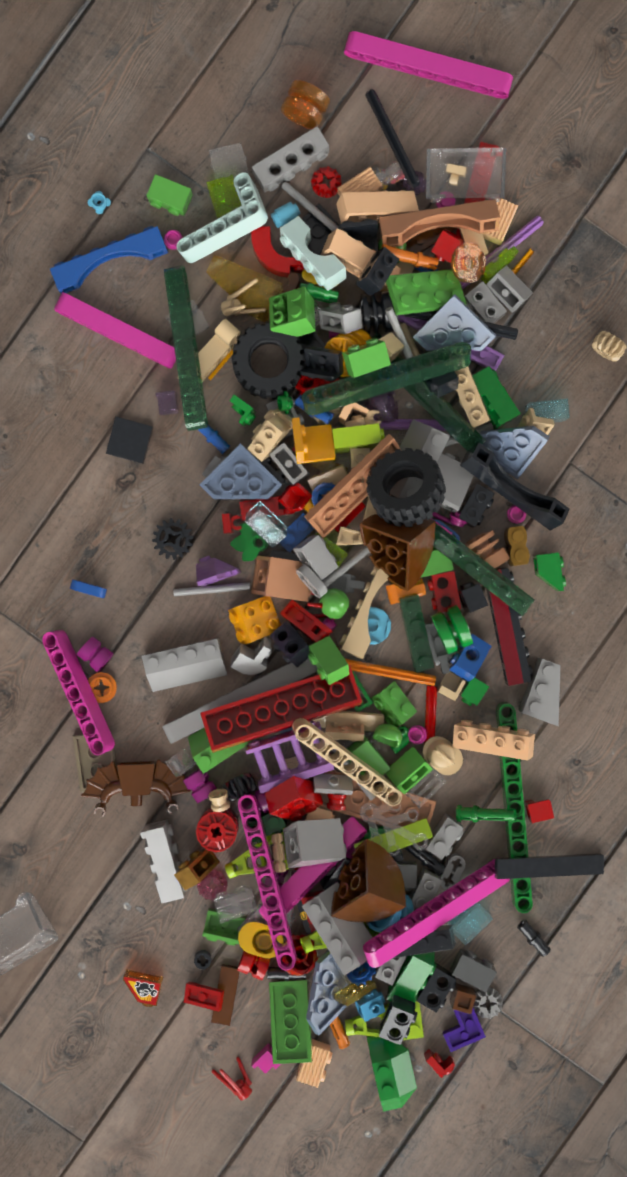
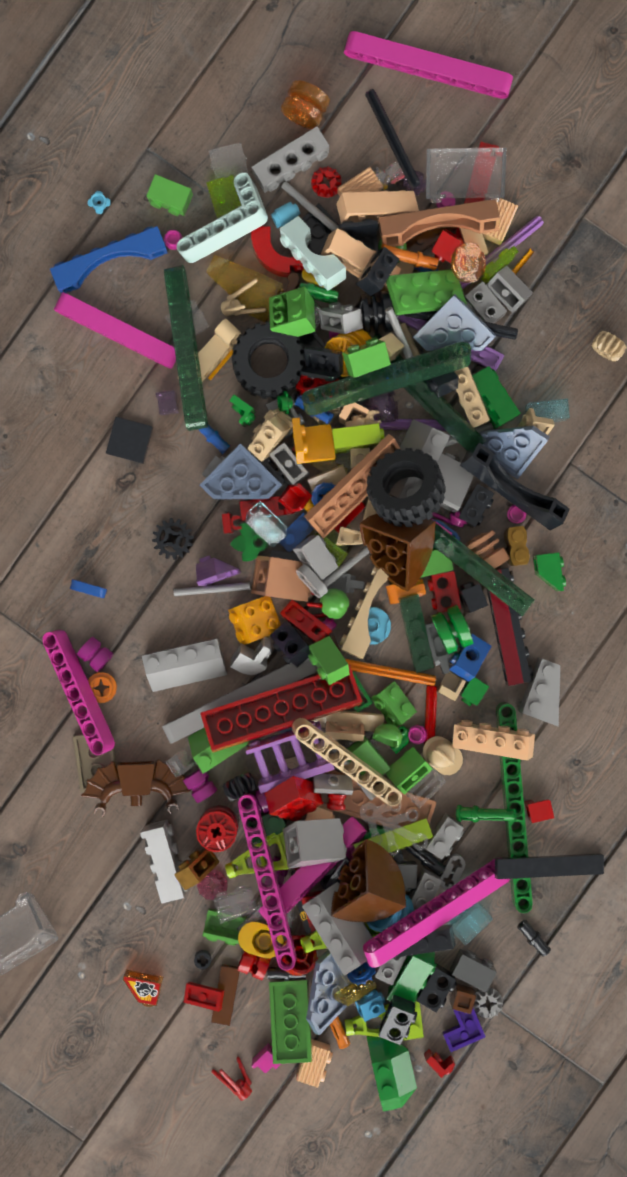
(219, 800): tan wheel -> none
(278, 852): tan axle -> none
(455, 171): tan tile -> none

